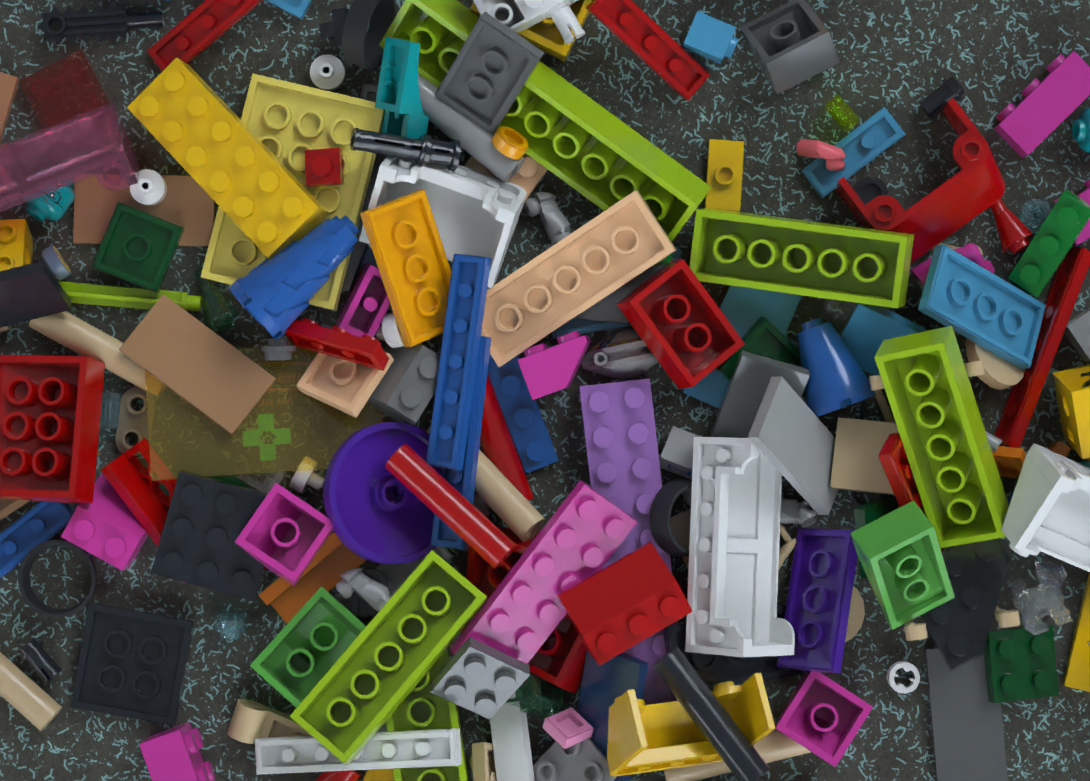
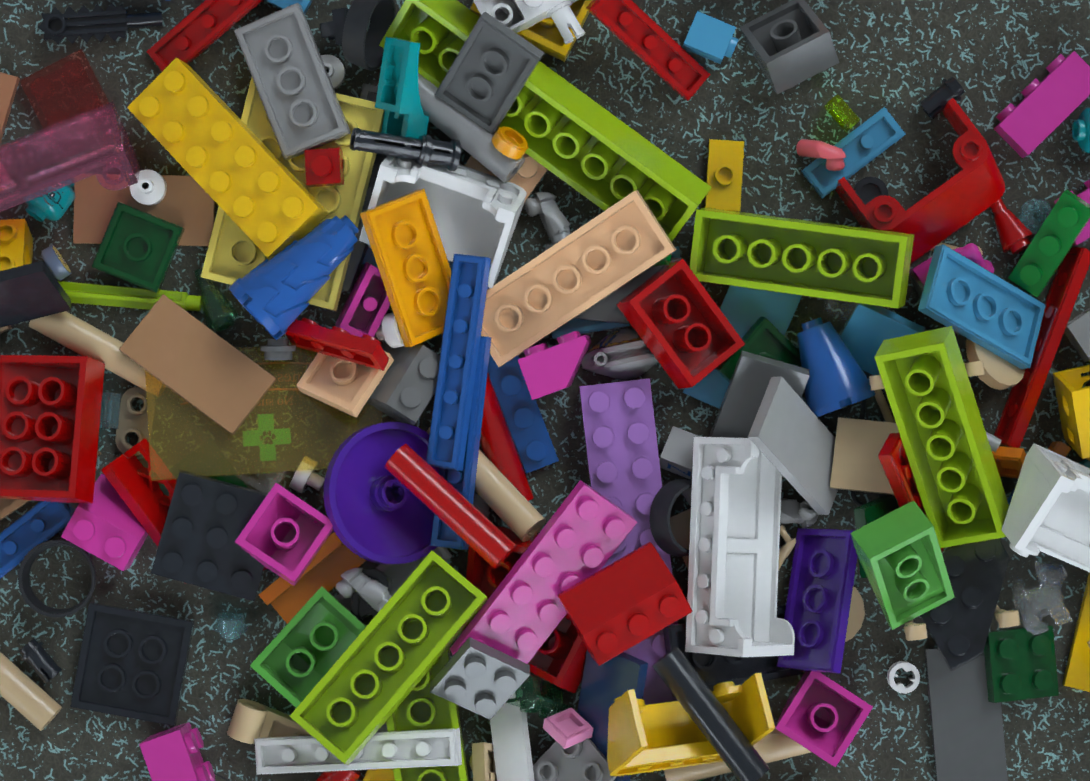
(292, 81): none -> light grey tile

